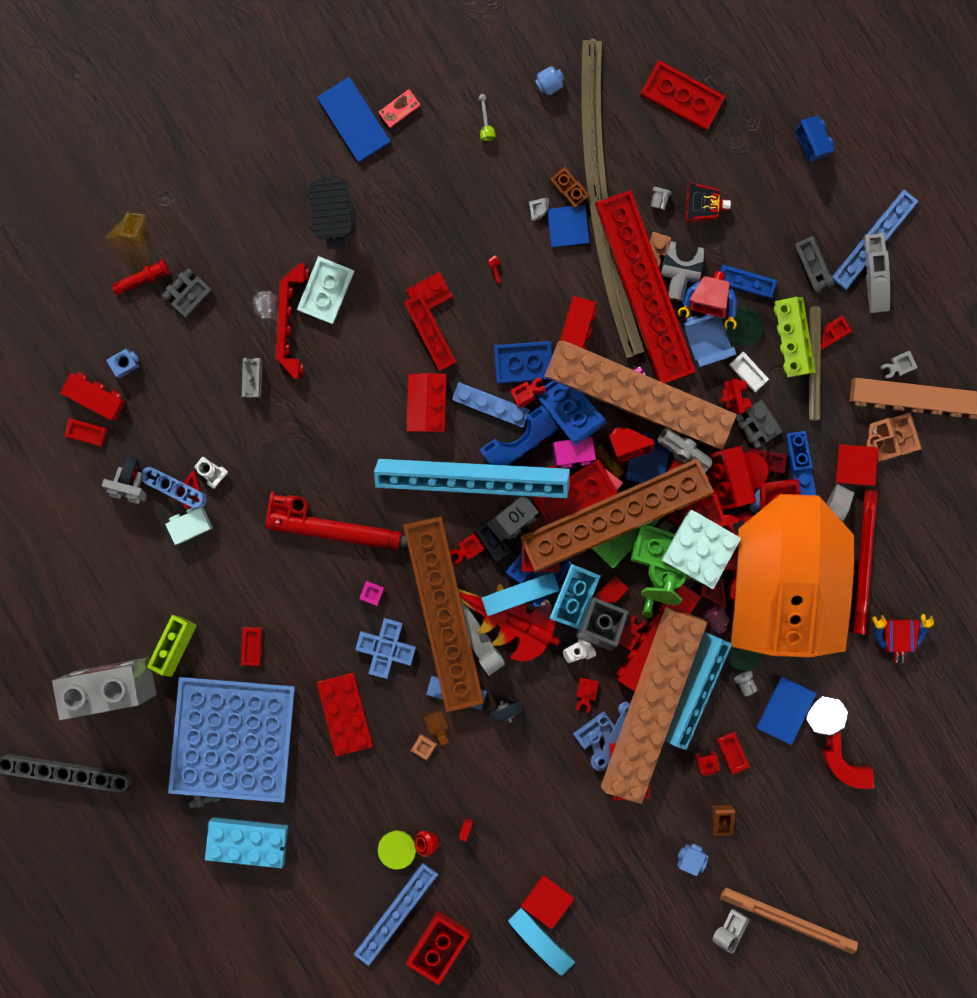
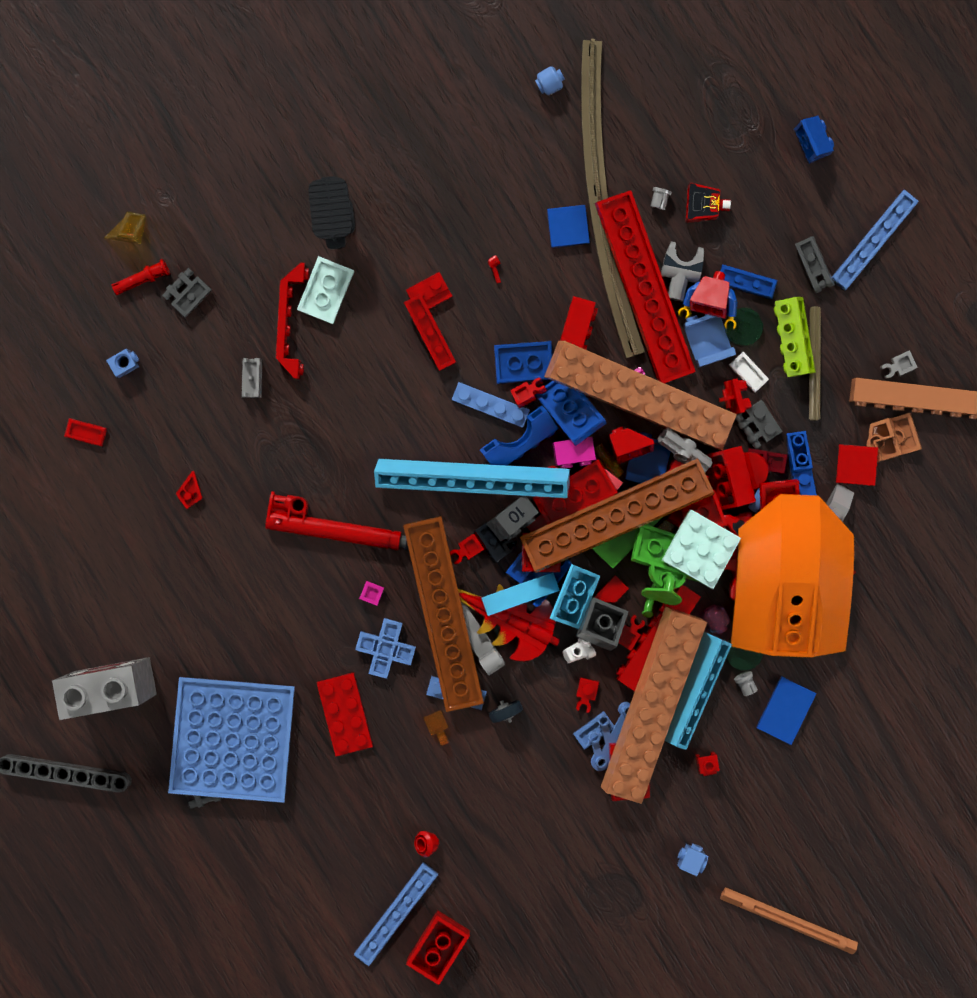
(93, 396): red brick -> none
(126, 482): light grey plate -> none
(171, 646): lime brick -> none
(173, 488): medium blue beam -> none
(189, 525): light aqua brick -> none
(215, 473): white plate -> none
(246, 842): medium azure piece -> none
(251, 646): red tile -> none
(265, 304): clear head -> none
(353, 119): blue tile -> none
(396, 849): lime tile -> none
(399, 108): coral tile -> none
(423, 747): nougat tile -> none
(426, 403): red slope -> none
(465, 829): red tile -> none
(487, 132): hinge -> none
(538, 208): light grey tile -> none
(540, 942): medium azure slope -> none
(547, 902): red tile -> none
(569, 187): dark orange slope -> none
(659, 245): nougat plate -> none
(682, 95): red tile -> none
(717, 594): red piece -> none
(723, 819): dark orange slope -> none
(732, 931): light grey plate -> none
(733, 753): red tile -> none
(827, 716): piece -> none
(834, 331): red tile -> none
(853, 776): red arch -> none
(865, 562): red piece -> none
(877, 273): light grey slope -> none
(901, 635): torso -> none

